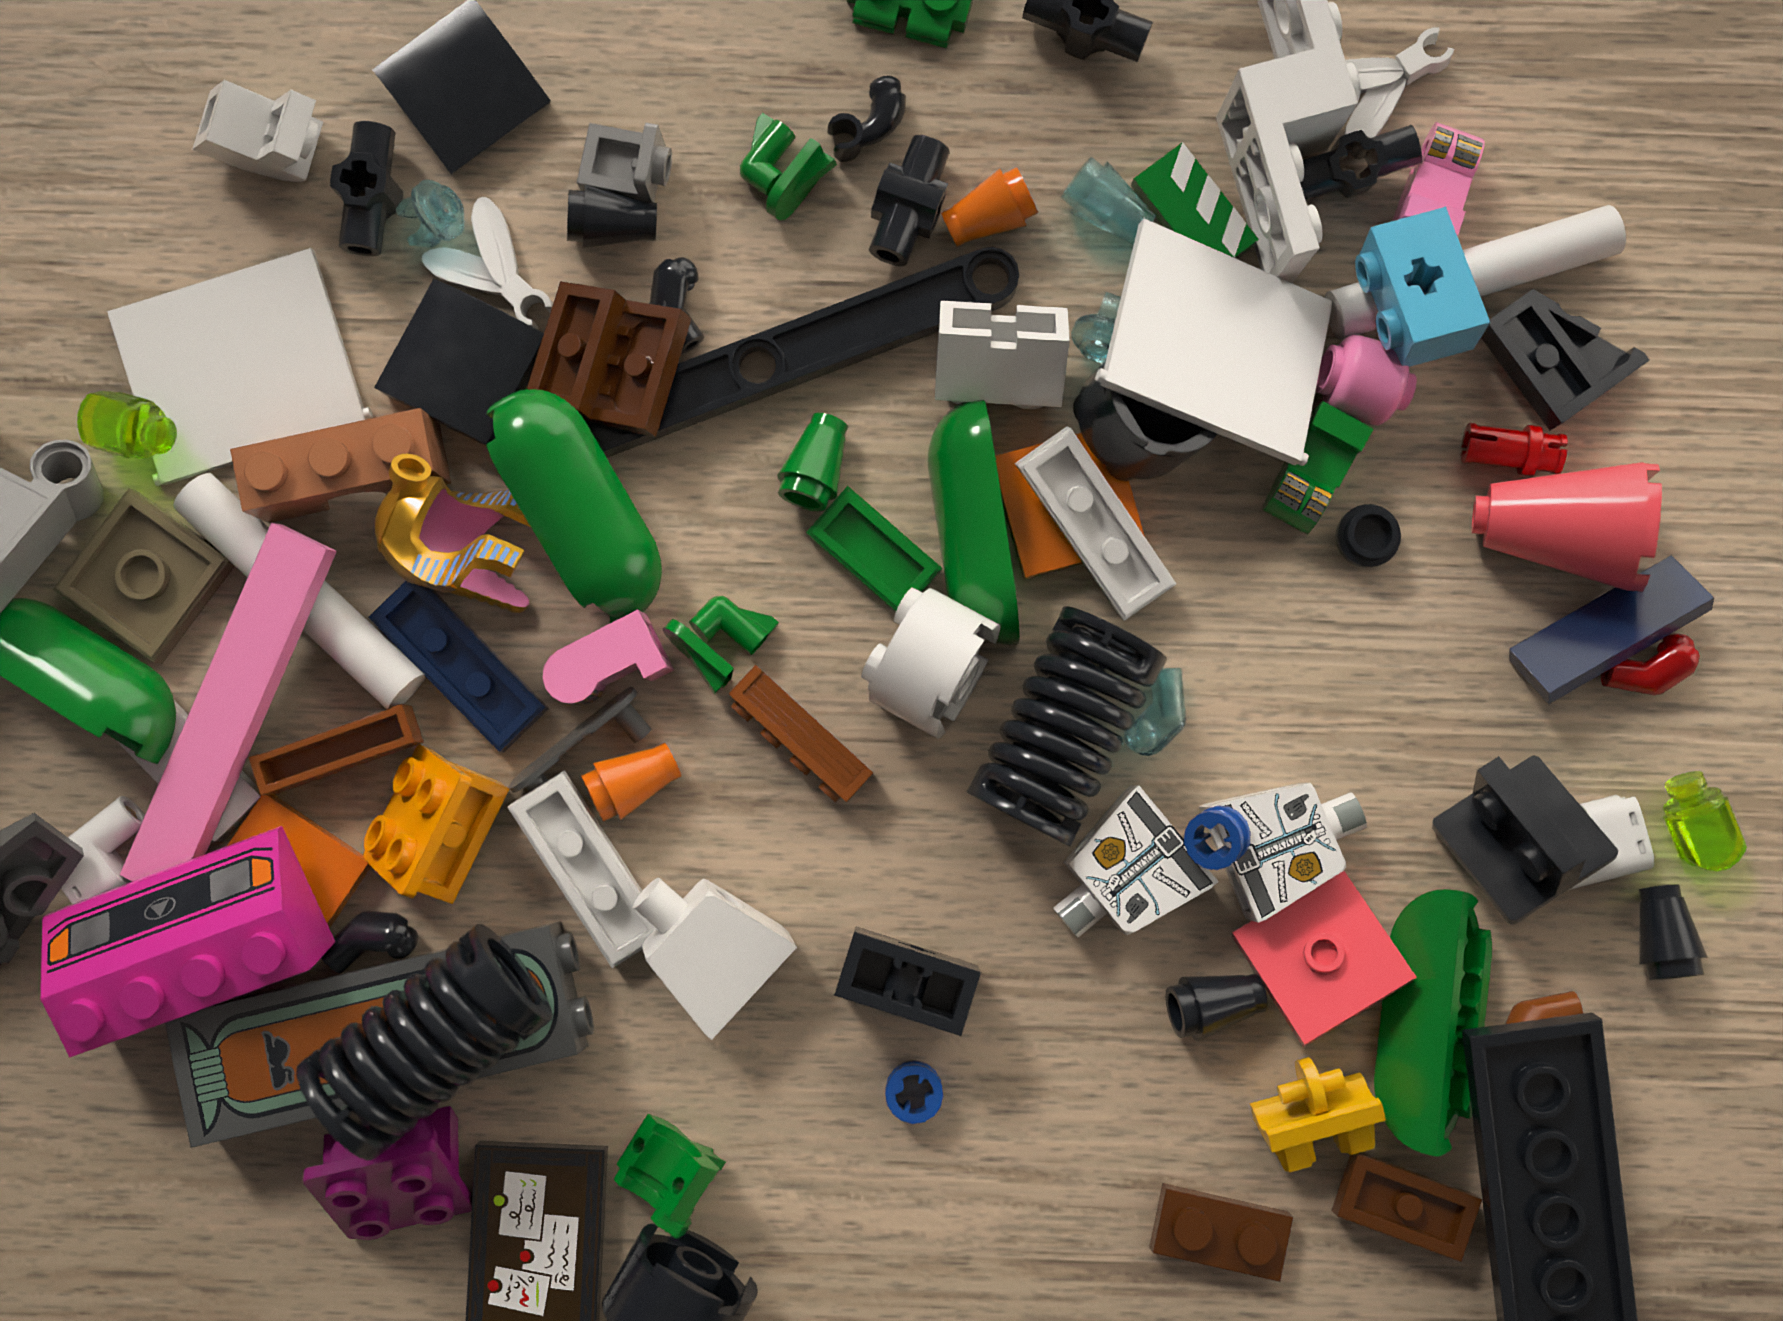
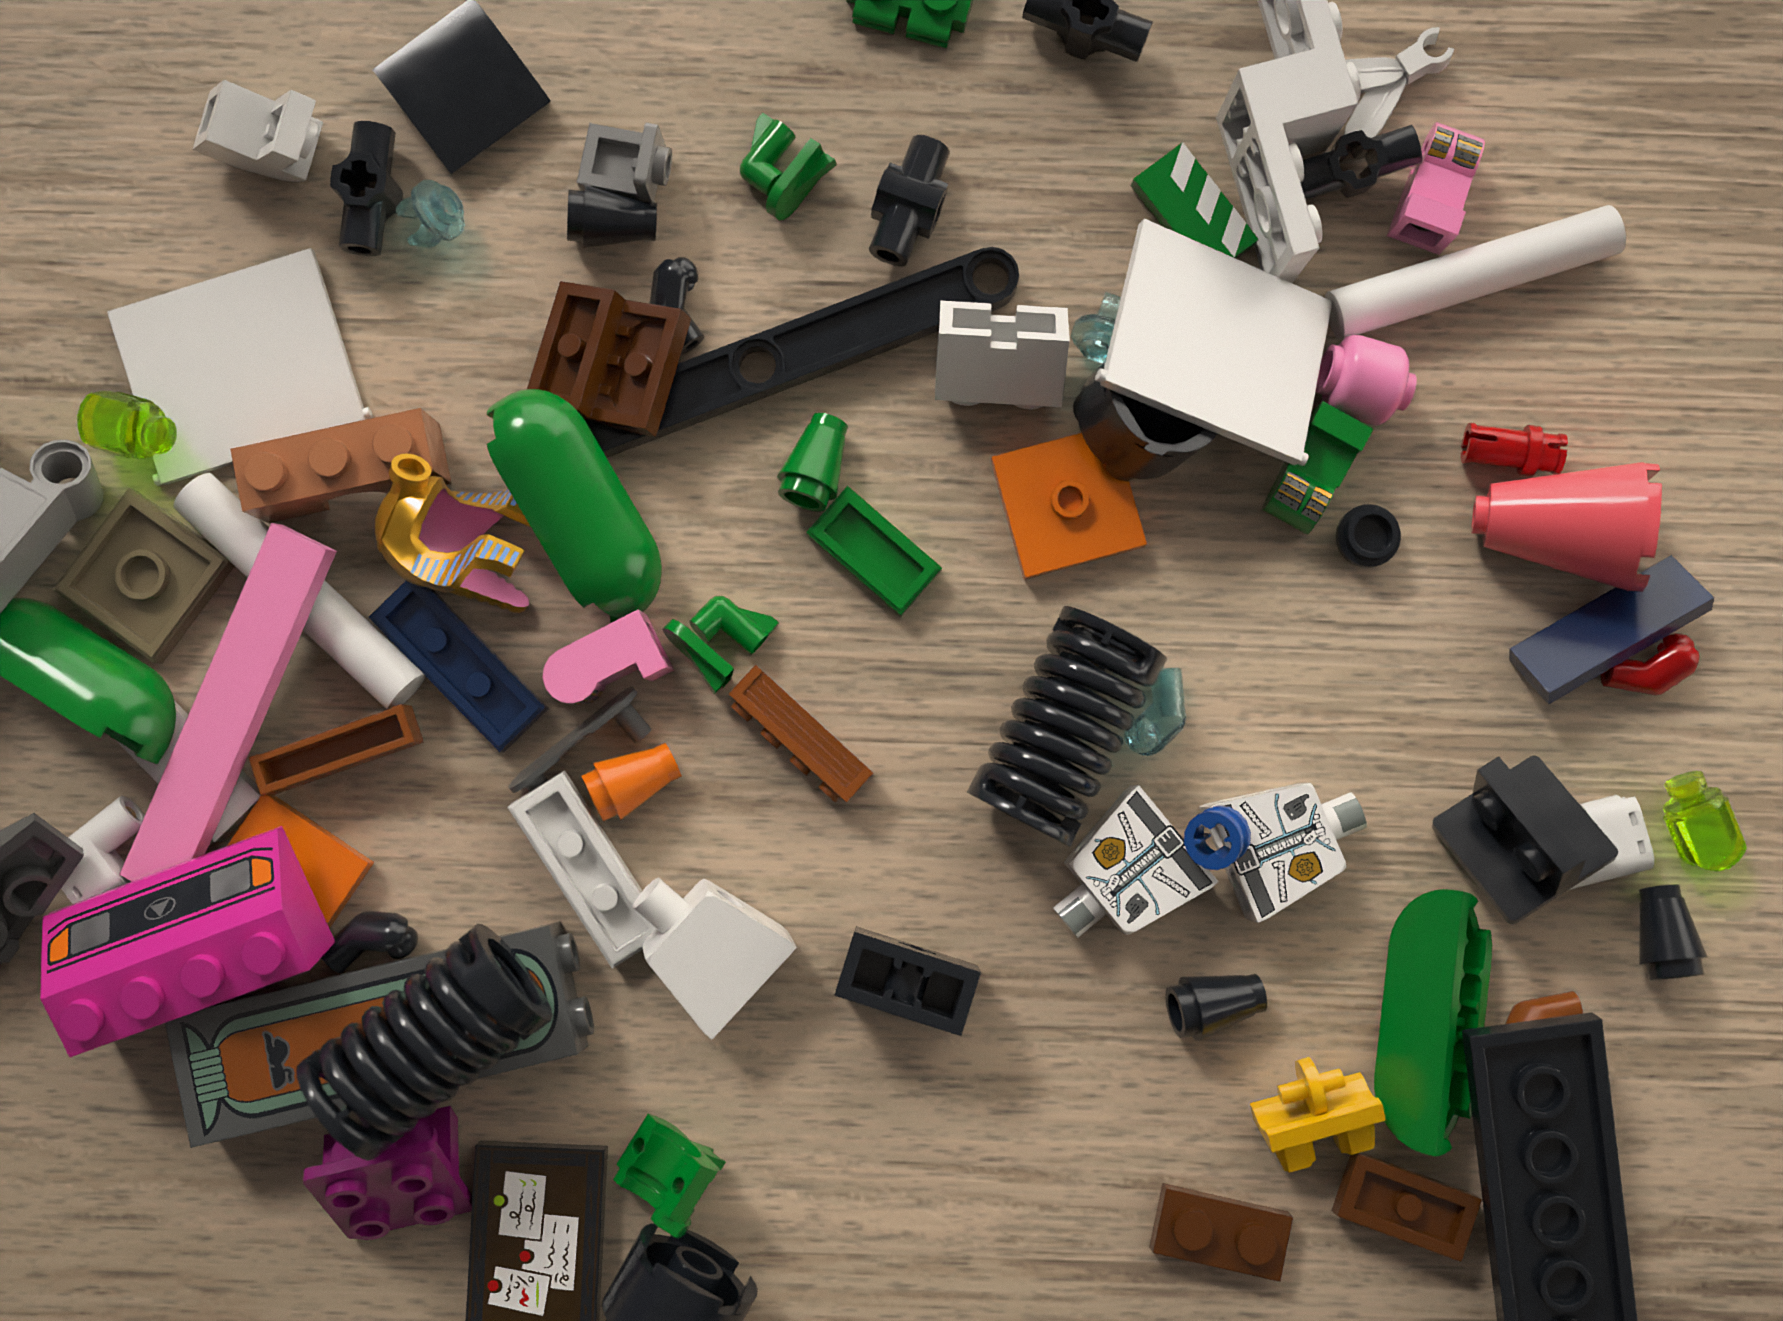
(432, 825): light orange bracket -> none
(460, 360): black slope -> none
(496, 270): white piece -> none
(885, 115): black arm -> none
(929, 660): white brick -> none
(932, 1098): blue bush -> none
(972, 517): green brick -> none
(991, 208): orange cone -> none
(1095, 523): white tile -> none
(1106, 200): clear light blue cone -> none
(1324, 958): coral plate -> none
(1440, 307): medium azure brick -> none
(1556, 356): black wing -> none

